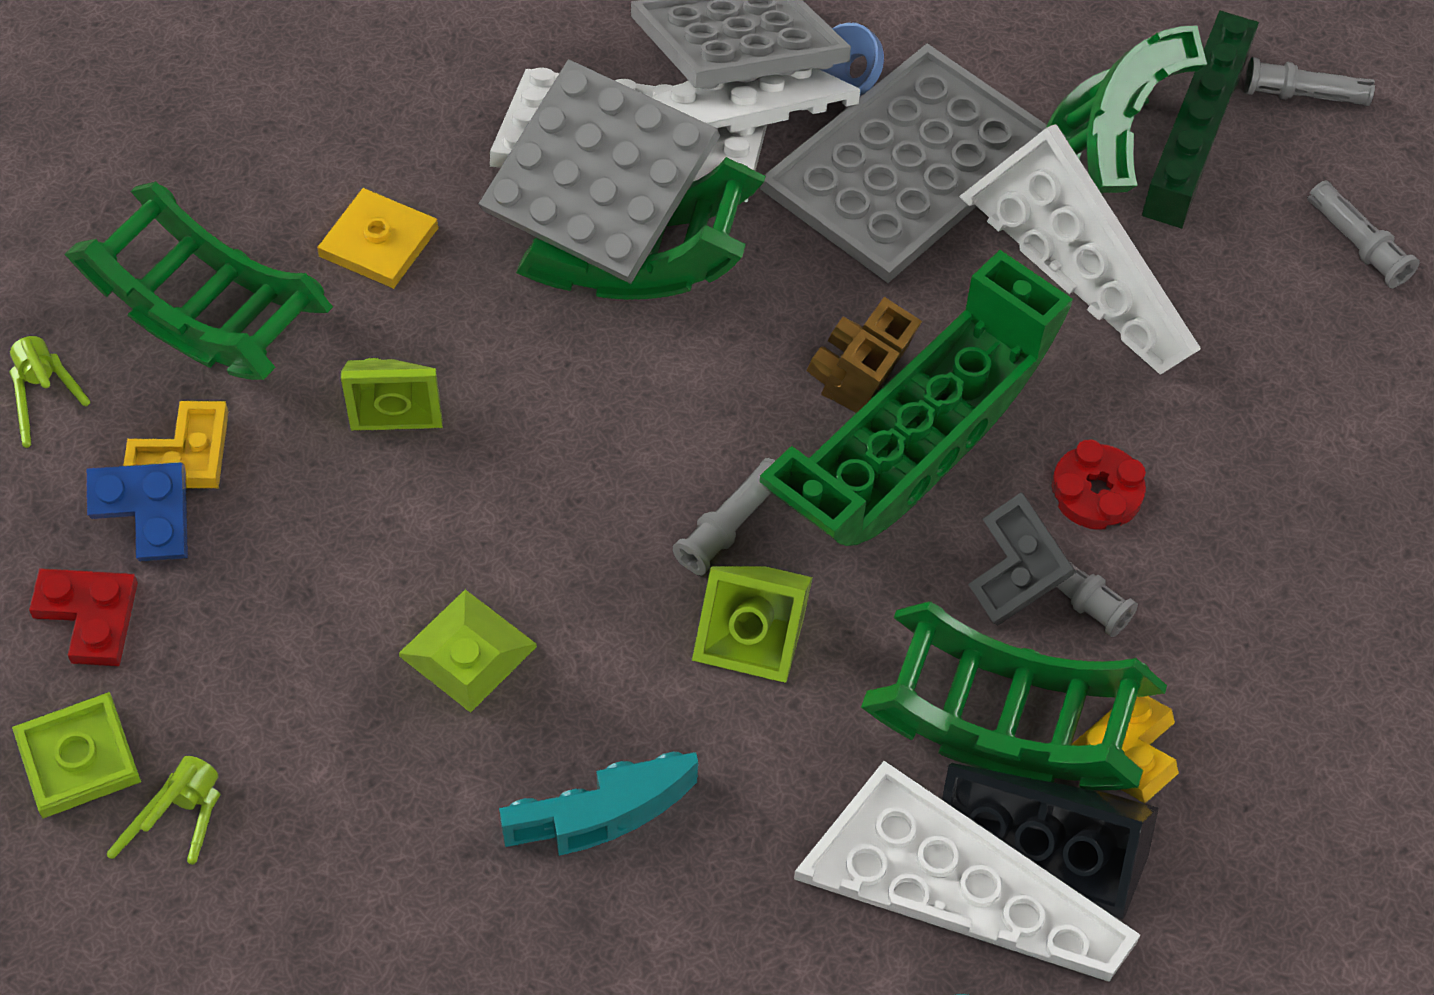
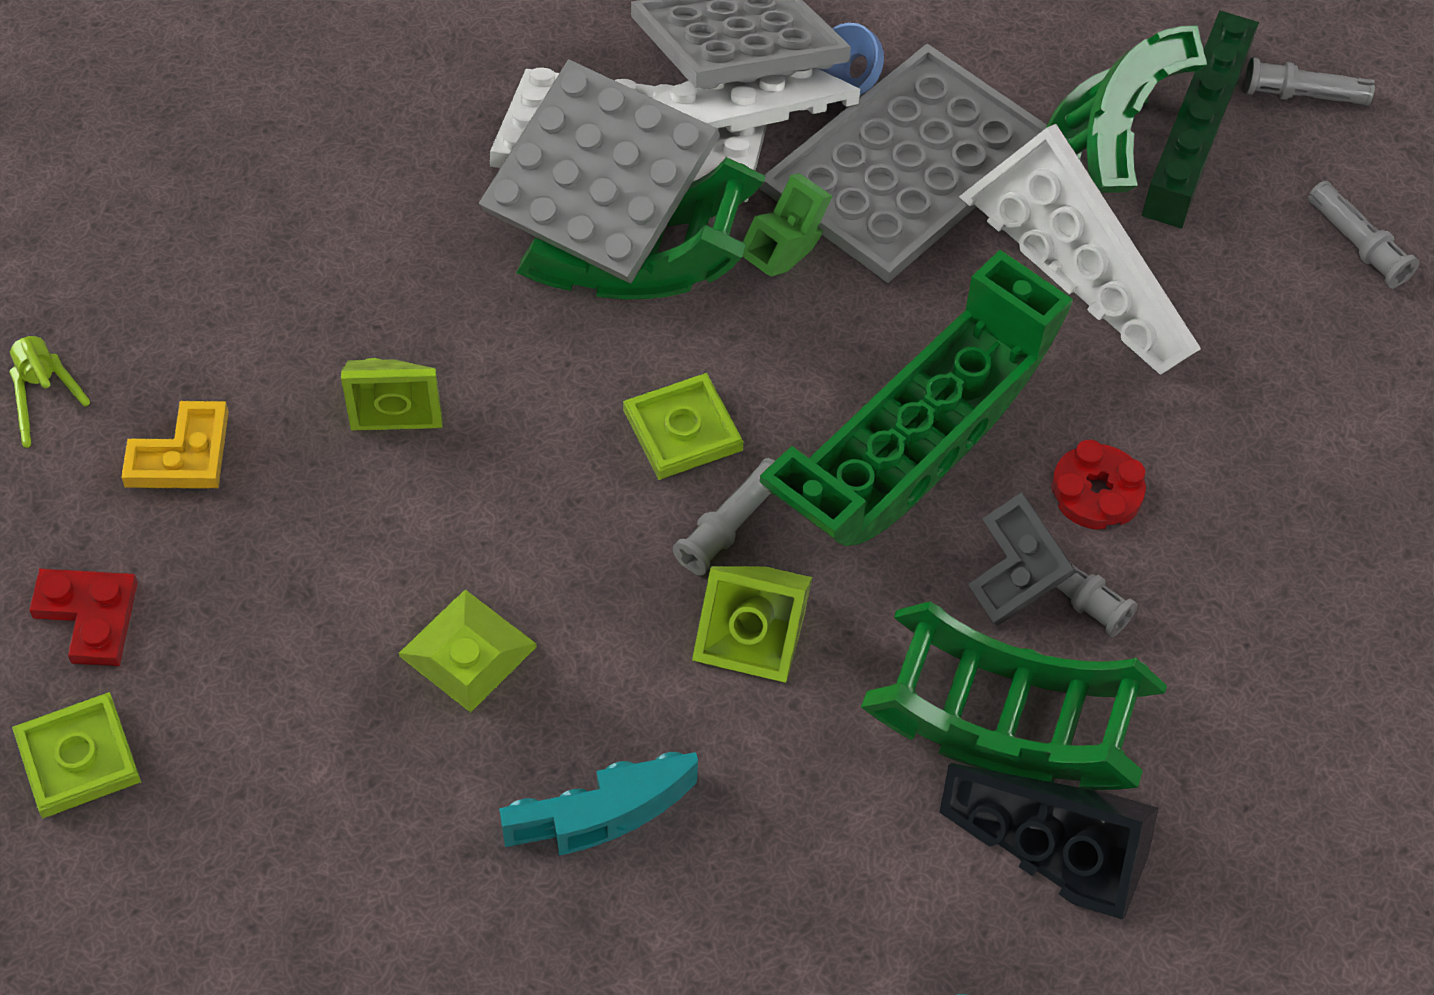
(150, 494): blue plate -> none
(177, 326): green fence -> none
(186, 787): lime plant -> none
(378, 238): yellow plate -> none
(683, 426): none -> lime plate
(789, 232): none -> bright green brick
(867, 356): pearl gold hips -> none
(936, 865): white wing -> none
(1146, 724): yellow plate -> none

